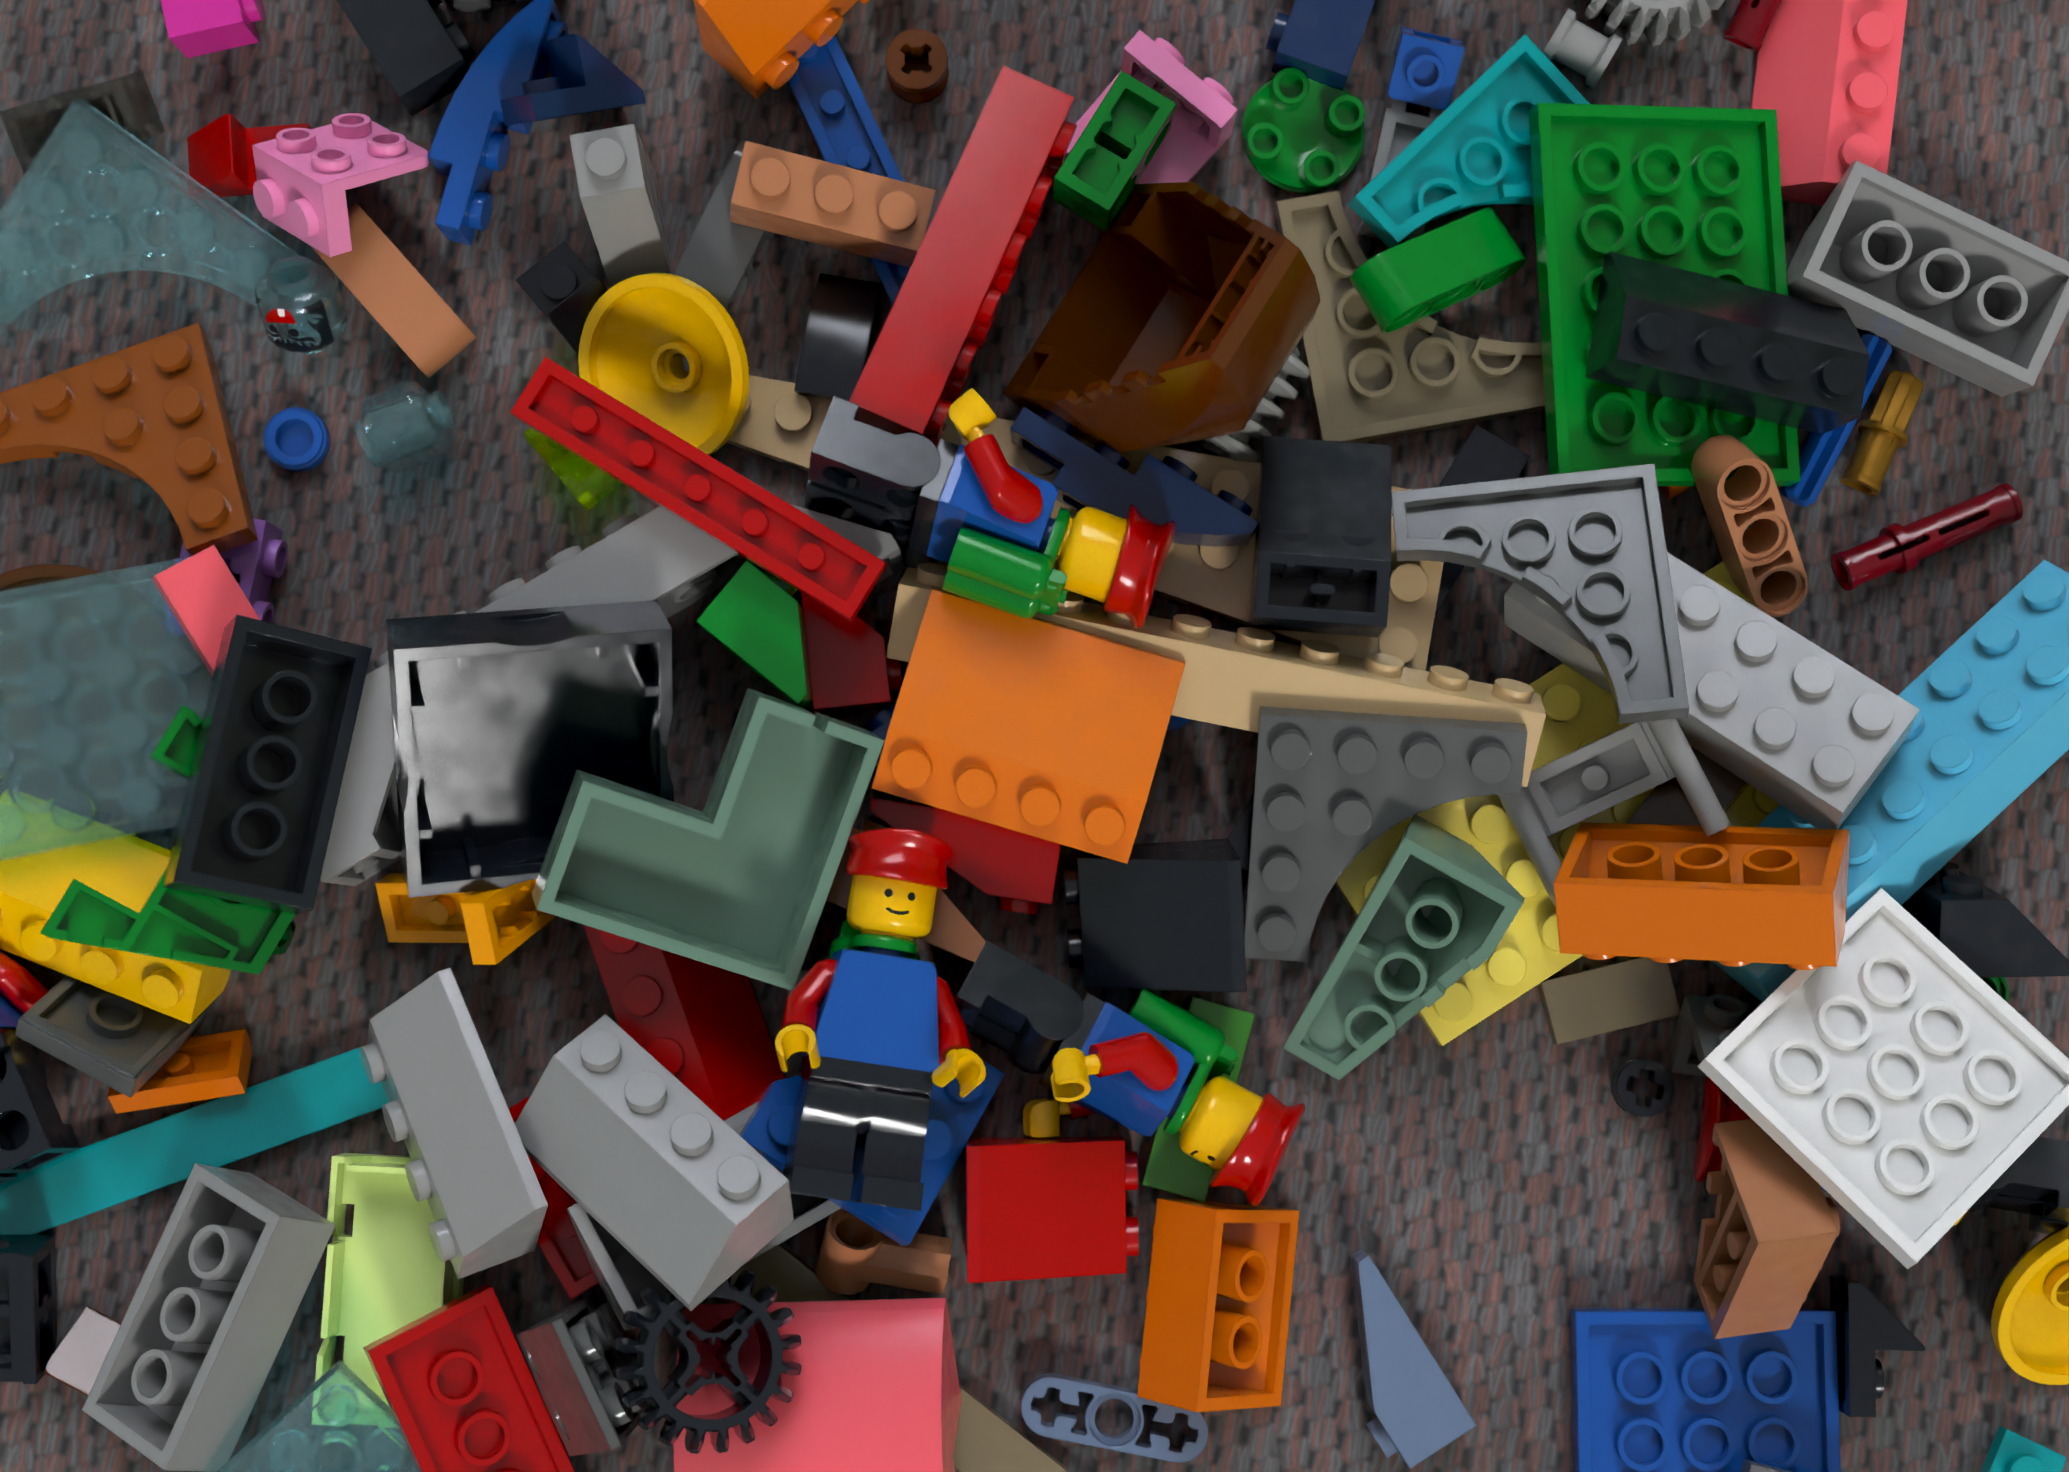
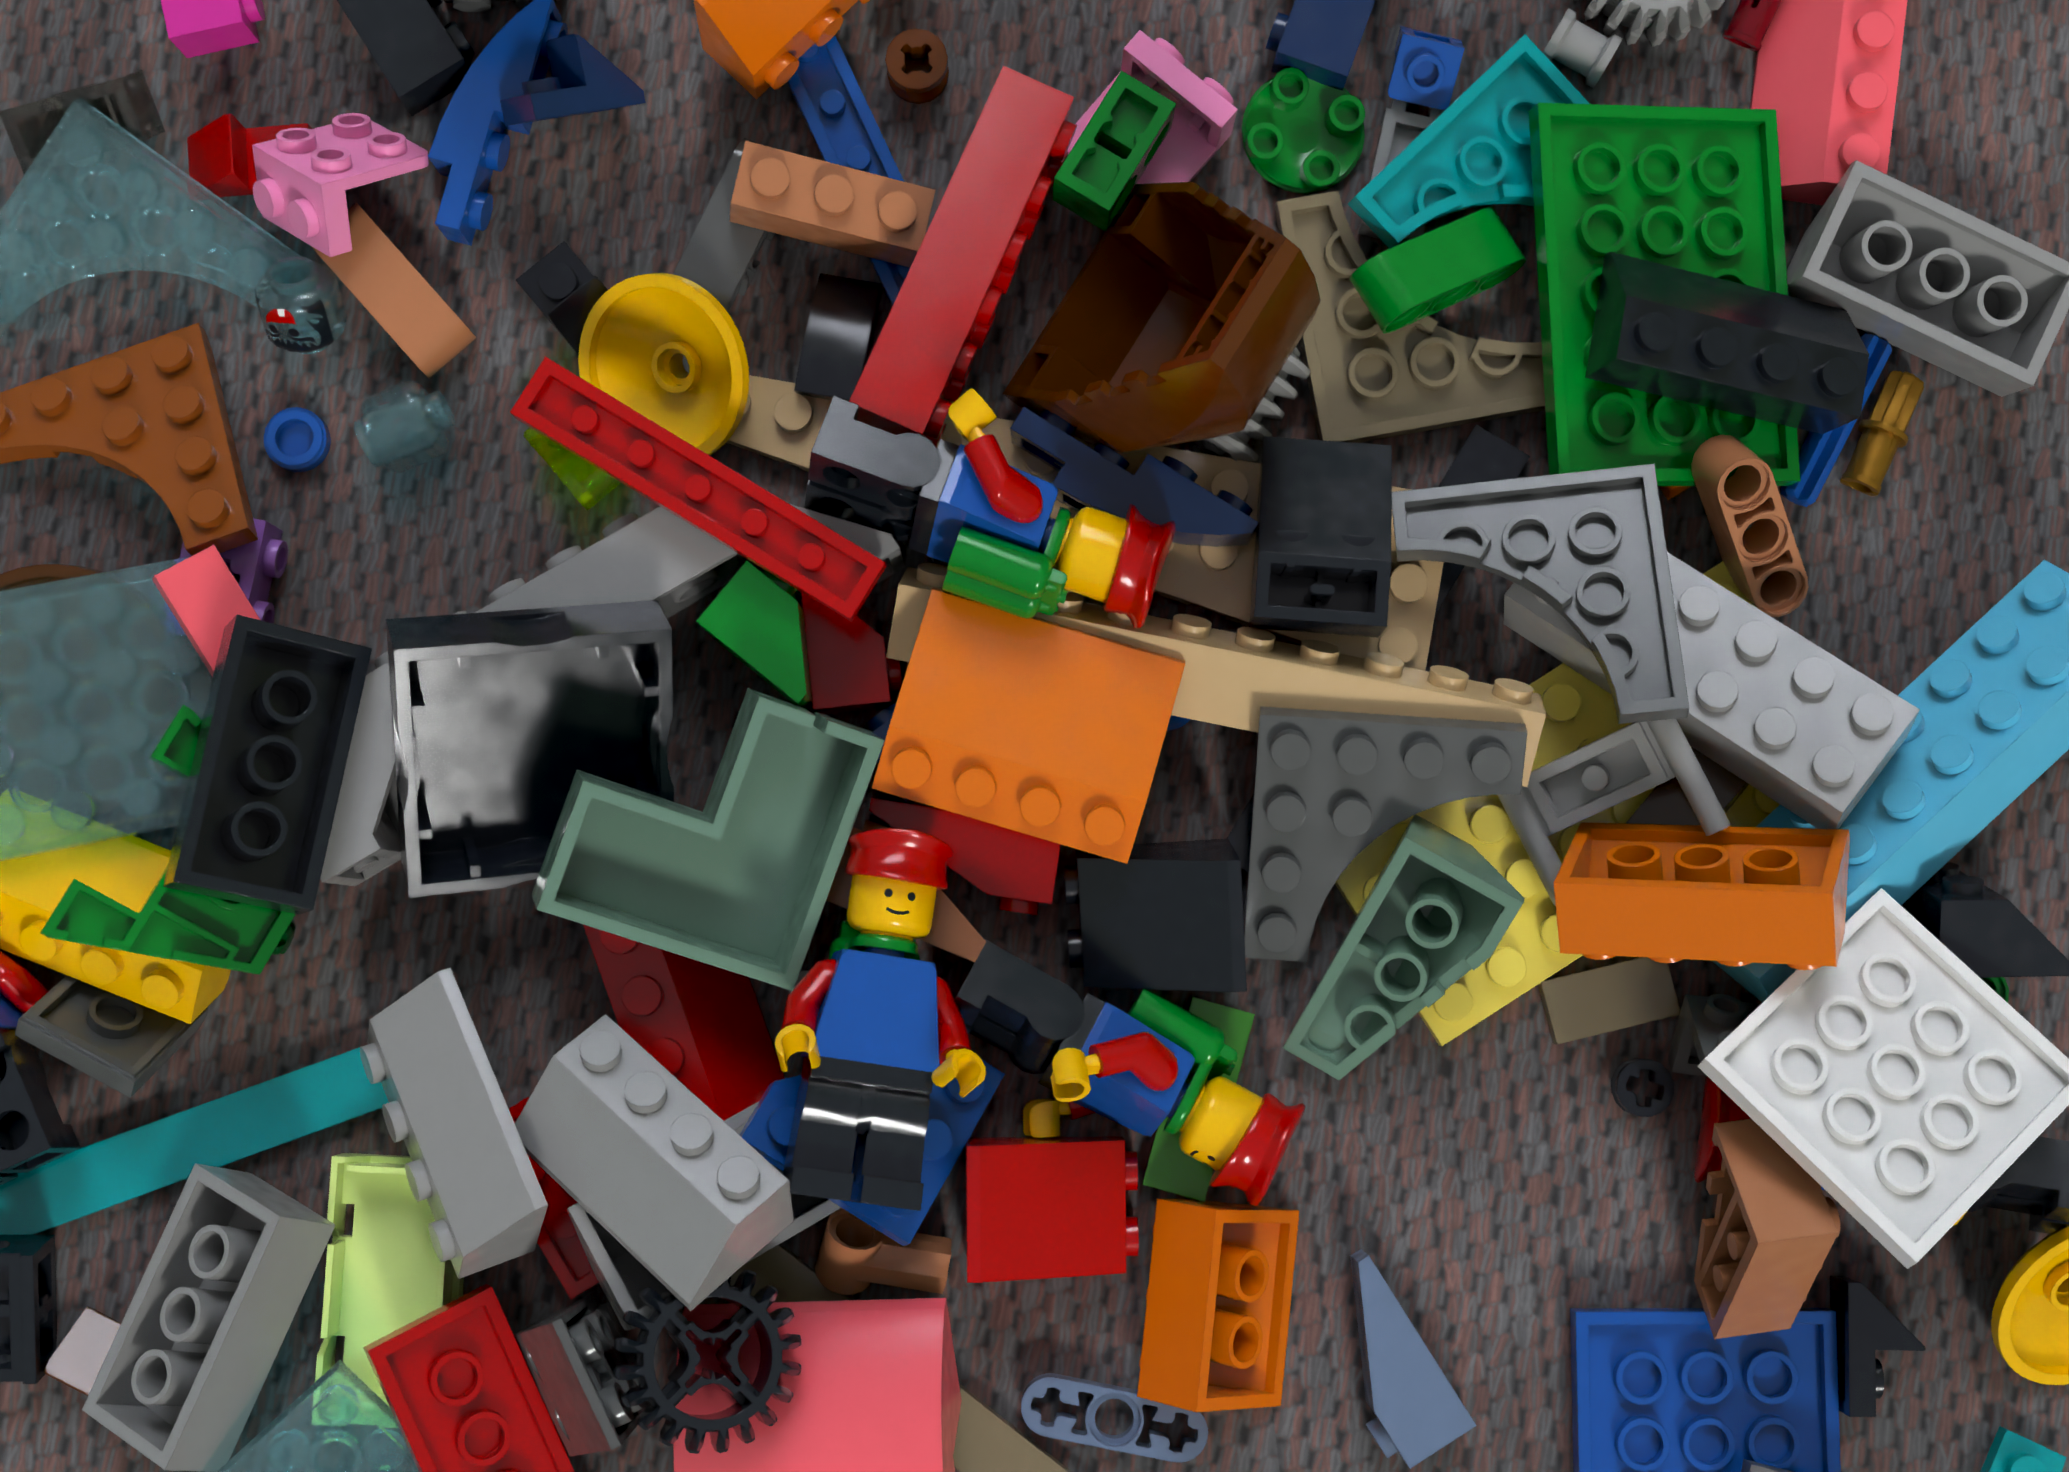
(197, 1071): orange plate -> none
(488, 920): light orange bracket -> none
(621, 202): light grey slope -> none
(1862, 561): dark red pin -> none

